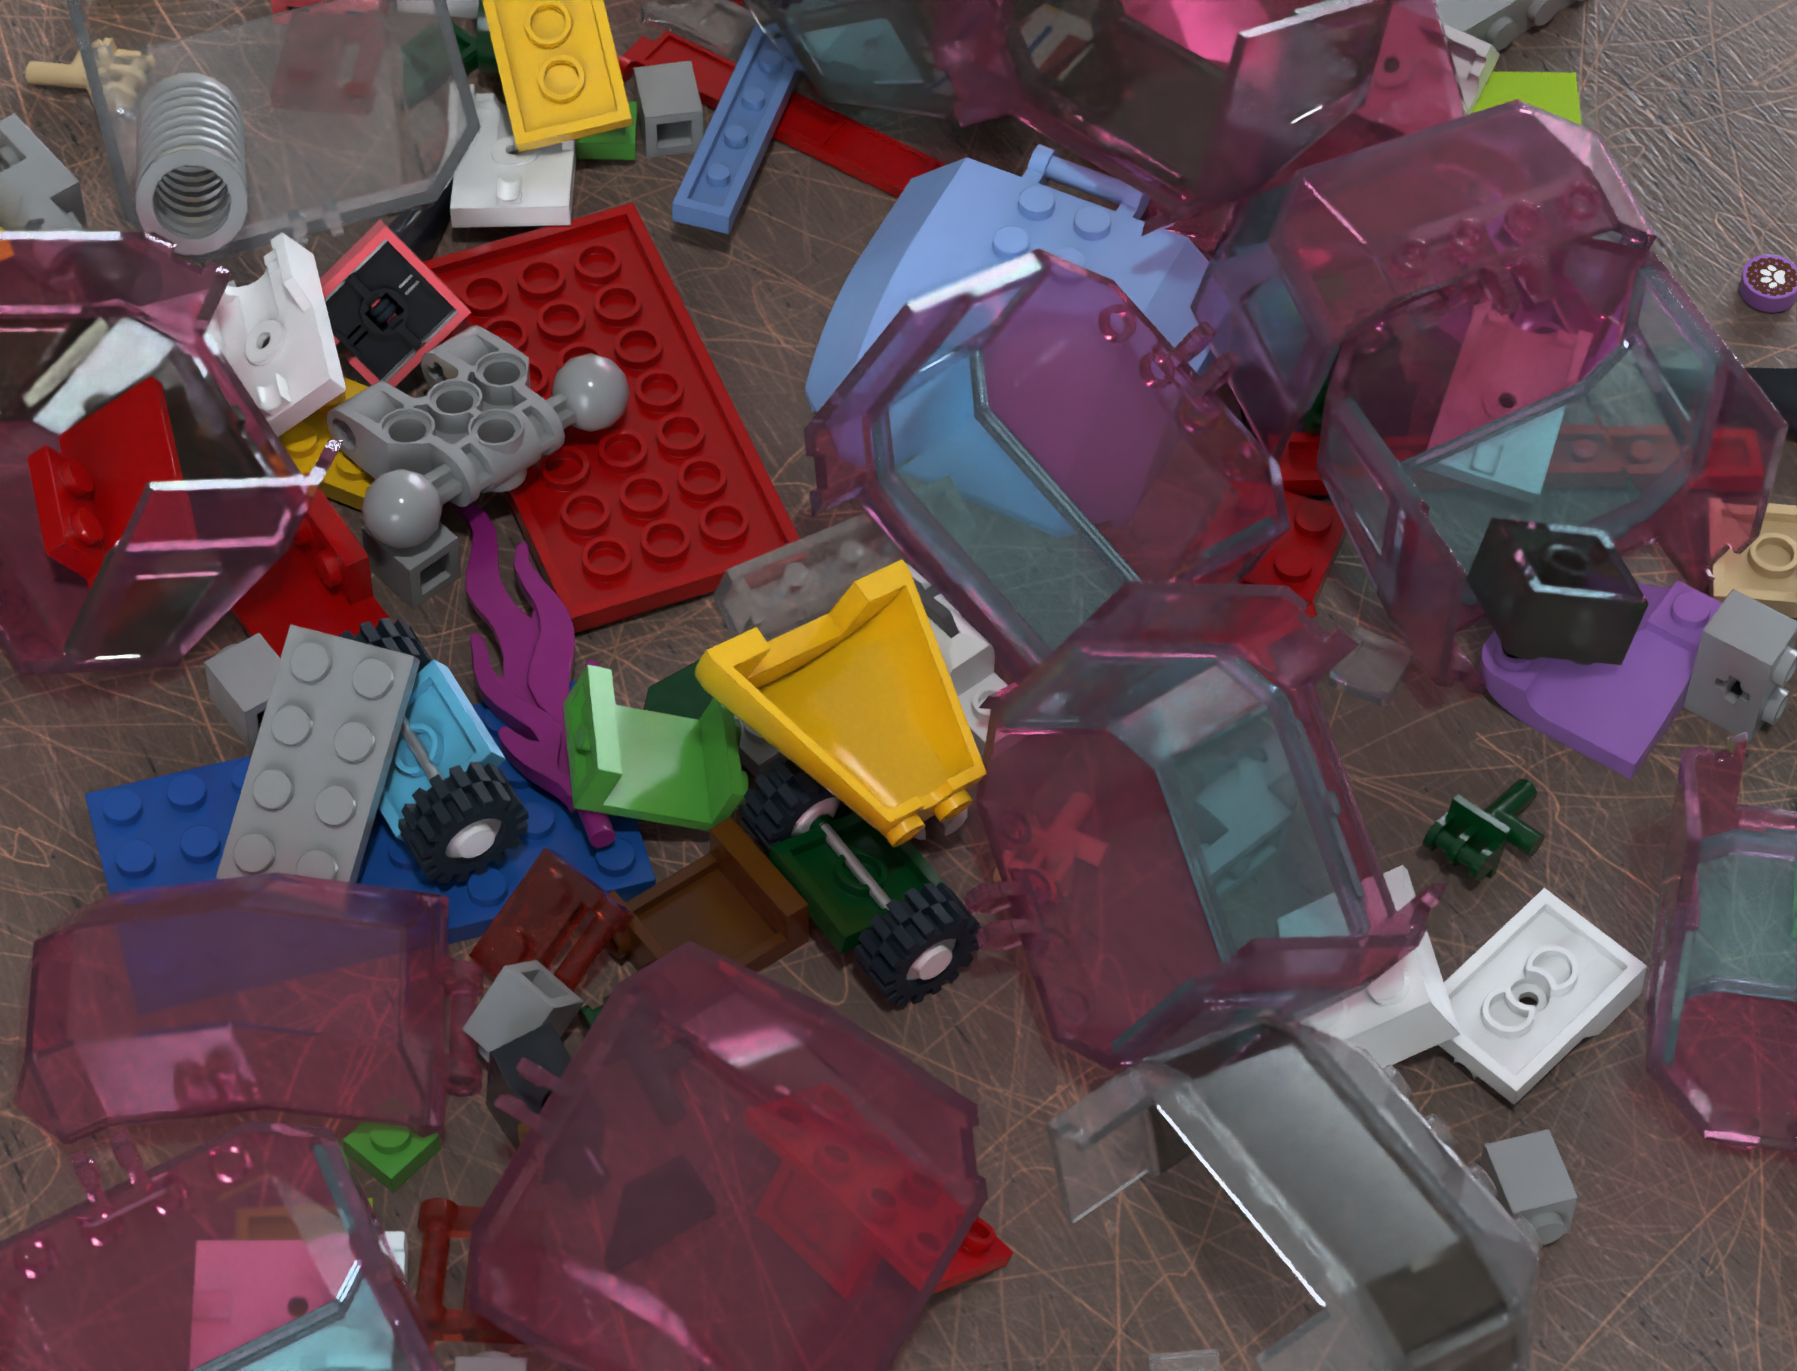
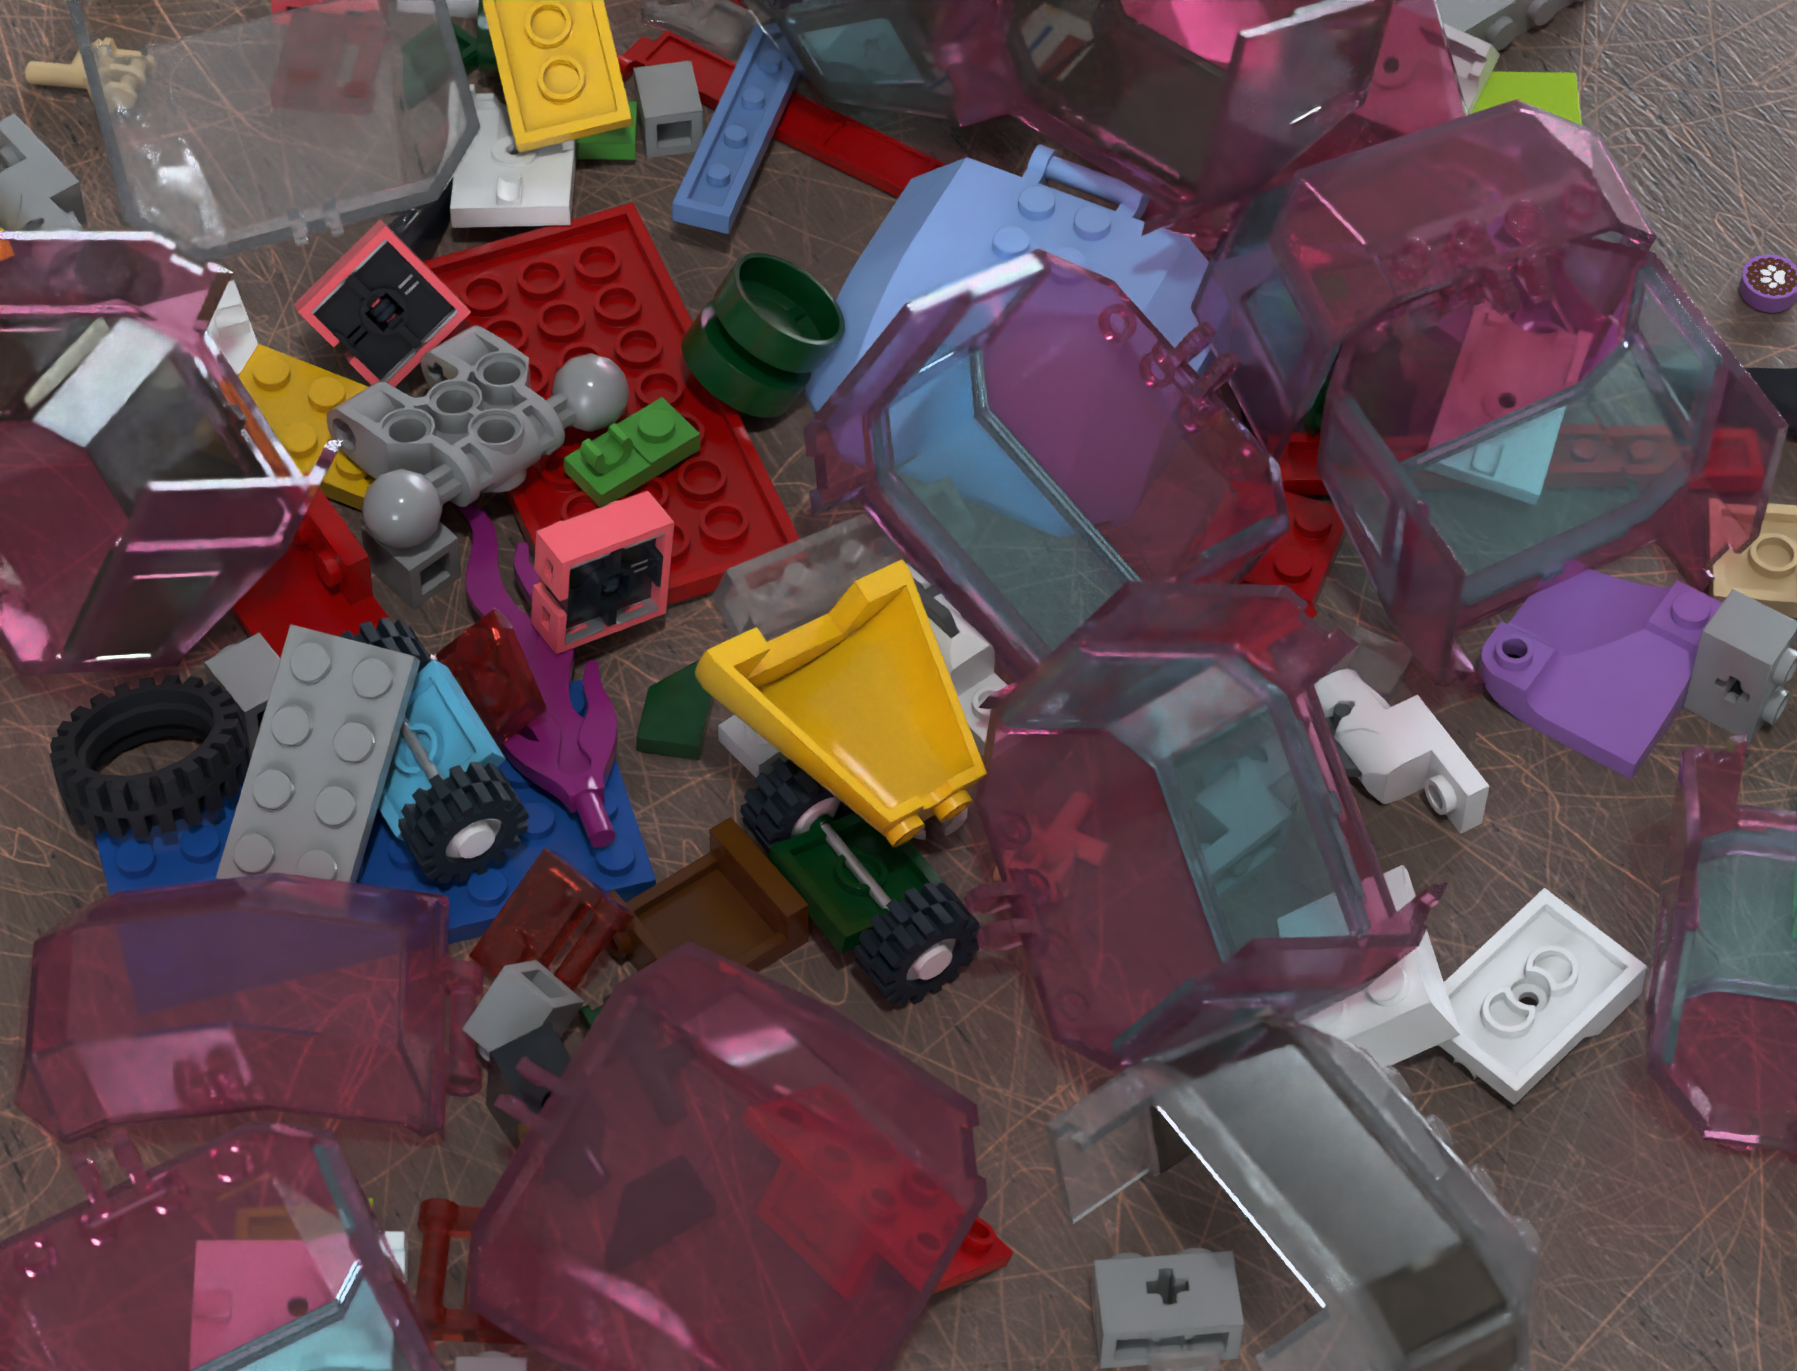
(99, 477): red bracket -> none
(158, 795): none -> black tyre
(191, 163): light grey piece -> none
(281, 337): white piece -> none
(390, 1151): bright green plate -> none
(494, 675): none -> clear red plate
(602, 572): none -> coral piece
(632, 452): none -> bright green plate
(651, 761): bright green panel -> none
(762, 335): none -> dark green wheel
(1199, 1314): none -> light grey brick
(1400, 749): none -> white plate
(1480, 835): dark green arm -> none
(1532, 1182): light grey brick -> none
(1556, 592): clear smoke brick -> none

